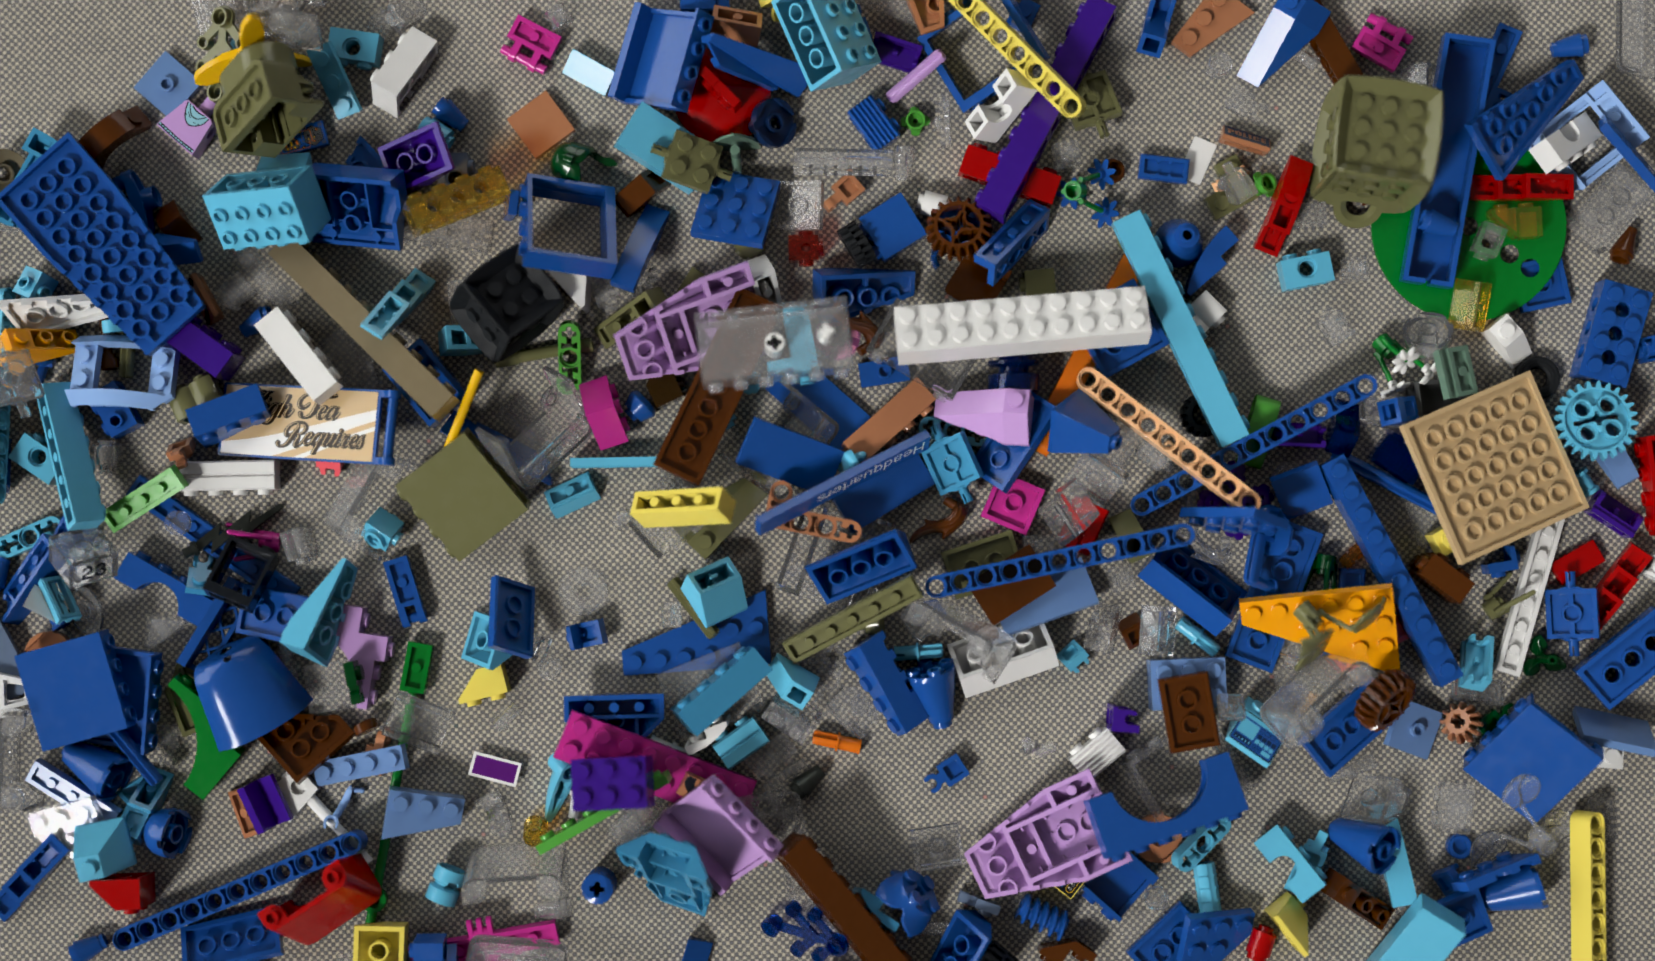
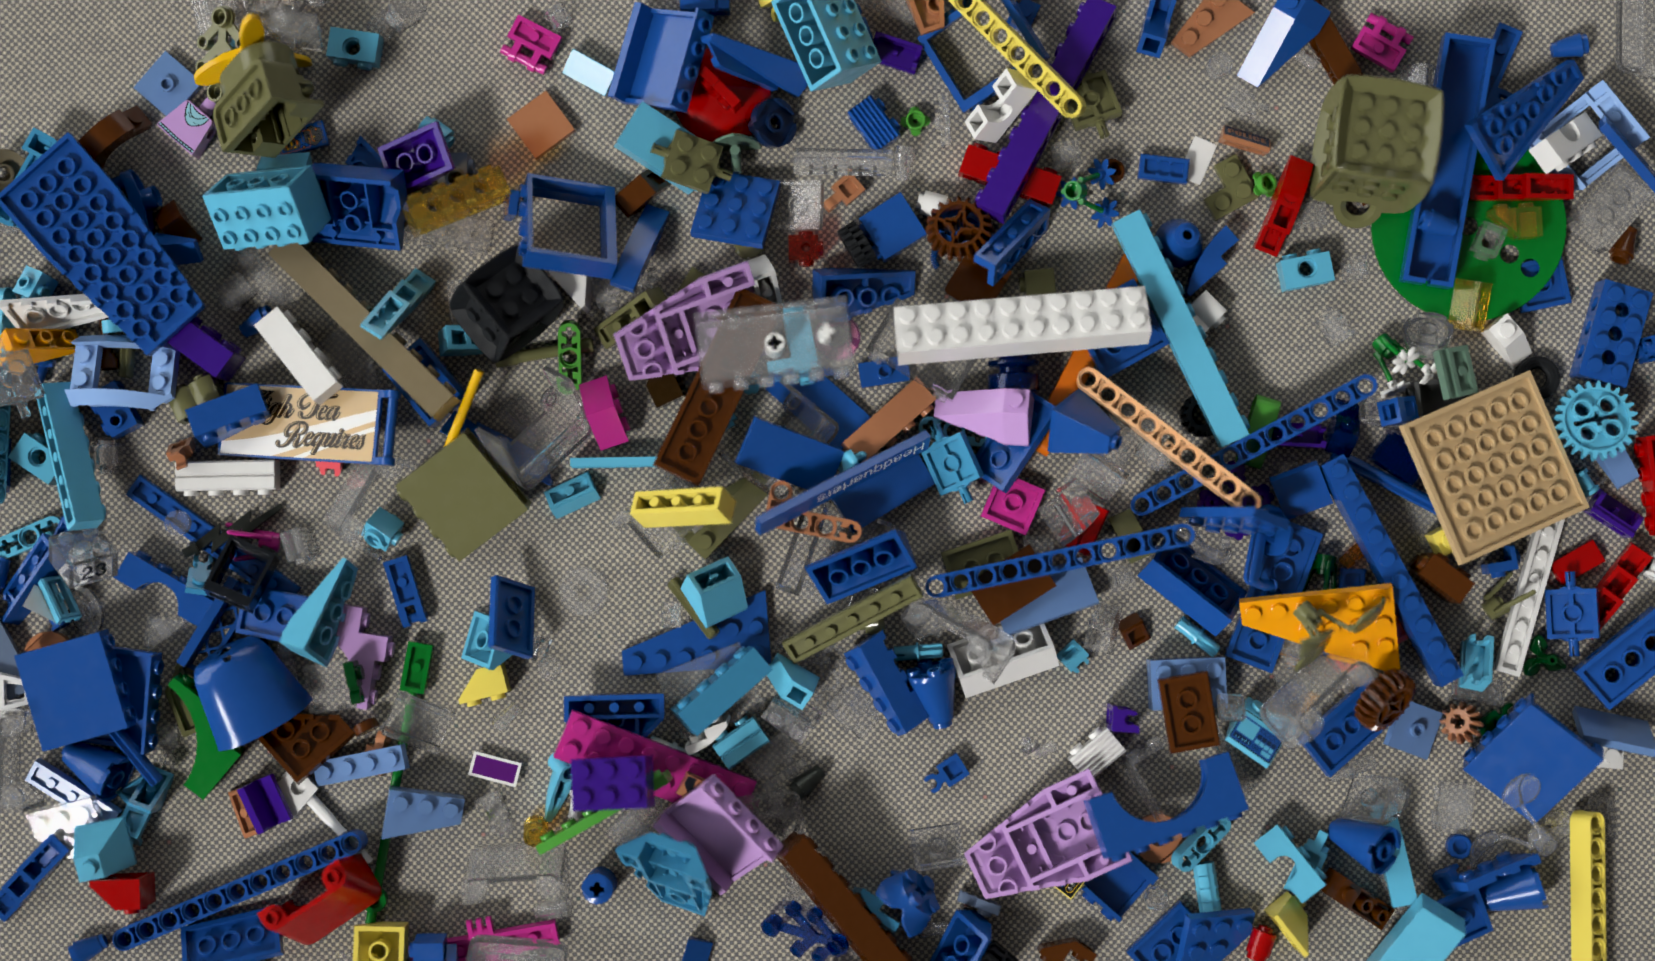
(145, 498): bright green plate -> none
(168, 832): blue cylinder -> none
(212, 311): nougat slope -> none
(334, 81): medium azure plate -> none
(342, 805): light blue piece -> none
(402, 70): white wedge -> none
(446, 884): medium azure wheel -> none
(450, 114): blue cone -> none
(568, 156): dark green hair -> none
(586, 634): blue bracket -> none
(639, 407): blue cone -> none
(737, 24): nougat brick -> none
(837, 741): orange axle -> none
(866, 327): reddish brown piece -> none
(916, 76): lavender axle -> none
(947, 525): reddish brown piece -> none
(1042, 915): blue piece -> none
(1157, 630): clear brick -> none
(1235, 184): clear piece -> none

